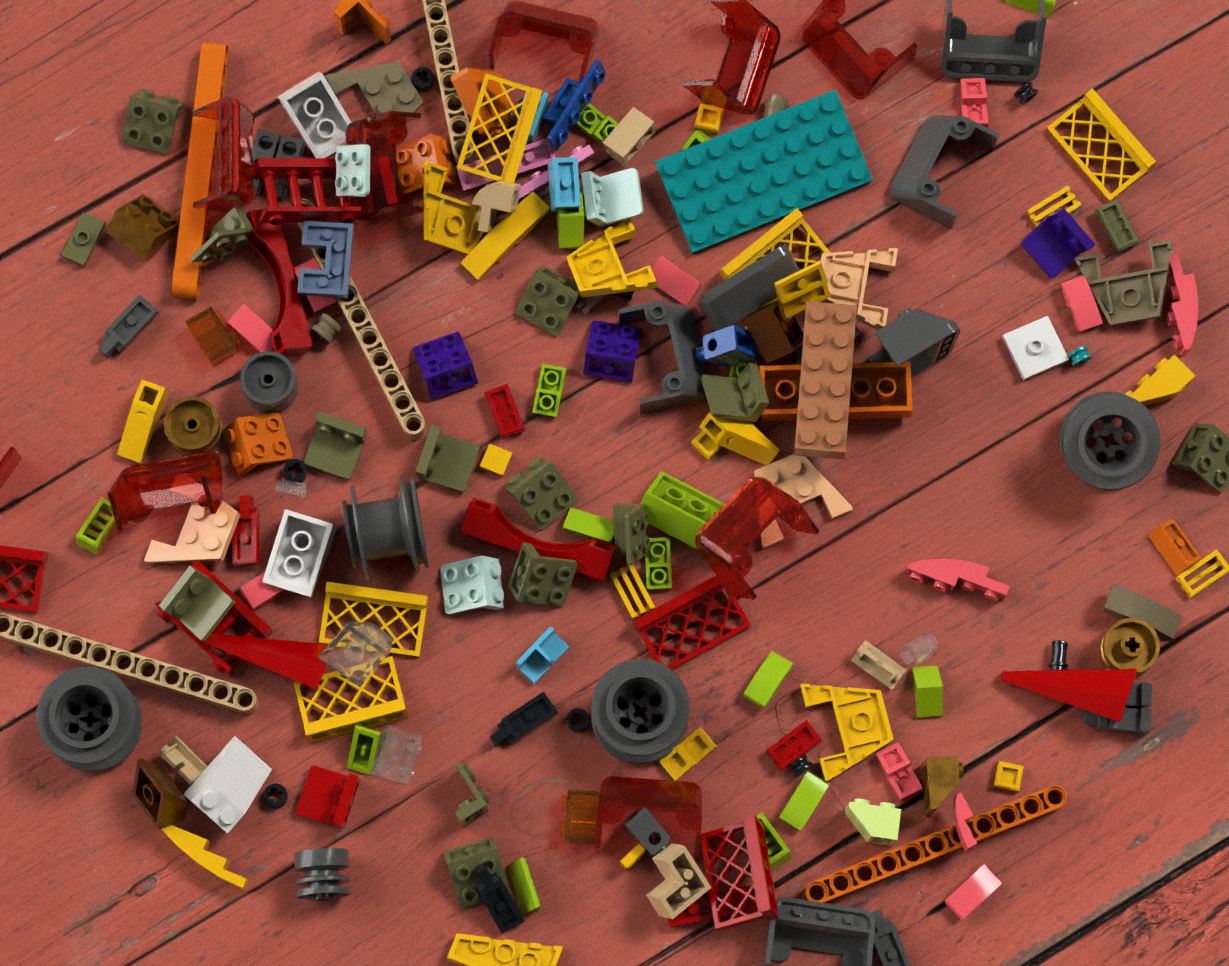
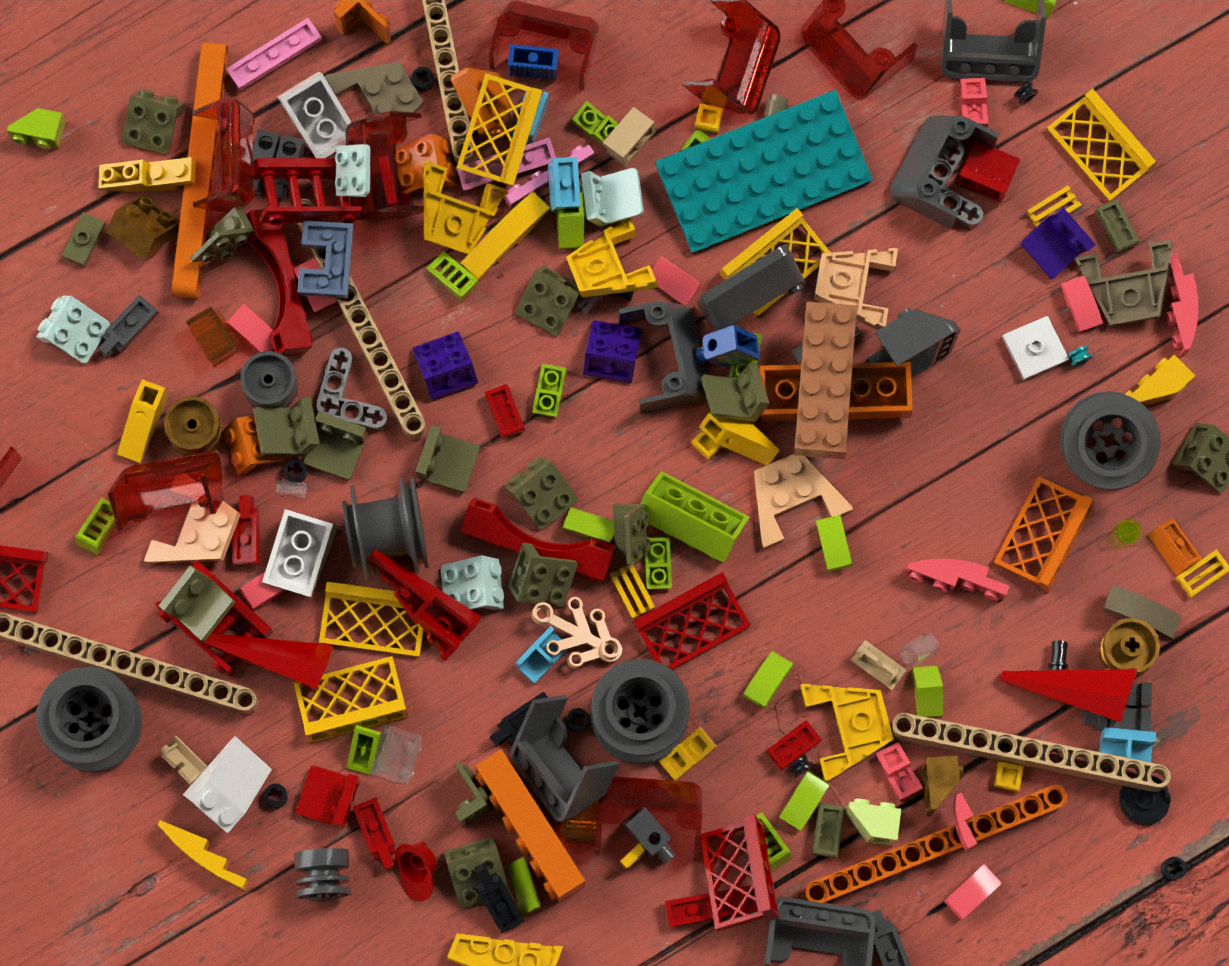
(38, 127): none -> lime slope
(73, 328): none -> light aqua bracket
(147, 177): none -> yellow slope
(158, 795): reddish brown slope -> none
(273, 54): none -> bright pink plate
(287, 429): none -> olive bracket
(326, 328): dark tan wheel -> none
(336, 396): none -> light grey beam
(357, 650): clear slope -> none
(376, 832): none -> red hinge
(415, 869): none -> red piece
(438, 614): none -> red wedge
(461, 293): none -> lime slope
(494, 197): tan brick -> none
(496, 460): yellow tile -> none
(530, 826): none -> orange brick
(533, 62): none -> blue brick
(550, 768): none -> dark grey windscreen
(570, 102): blue bracket -> none
(580, 634): none -> light nougat plant
(682, 881): tan brick -> none
(739, 523): clear red windscreen -> none
(773, 332): reddish brown brick -> none
(802, 286): yellow slope -> none
(828, 830): none -> olive plate
(834, 543): none -> lime slope
(945, 193): none -> light grey beam
(988, 171): none -> red bracket
(1042, 750): none -> tan beam
(1065, 539): none -> orange fence
(1127, 743): none -> medium azure panel
(1128, 531): none -> clear neon green plate
(1144, 806): none -> black tile
(1165, 872): none -> black bush

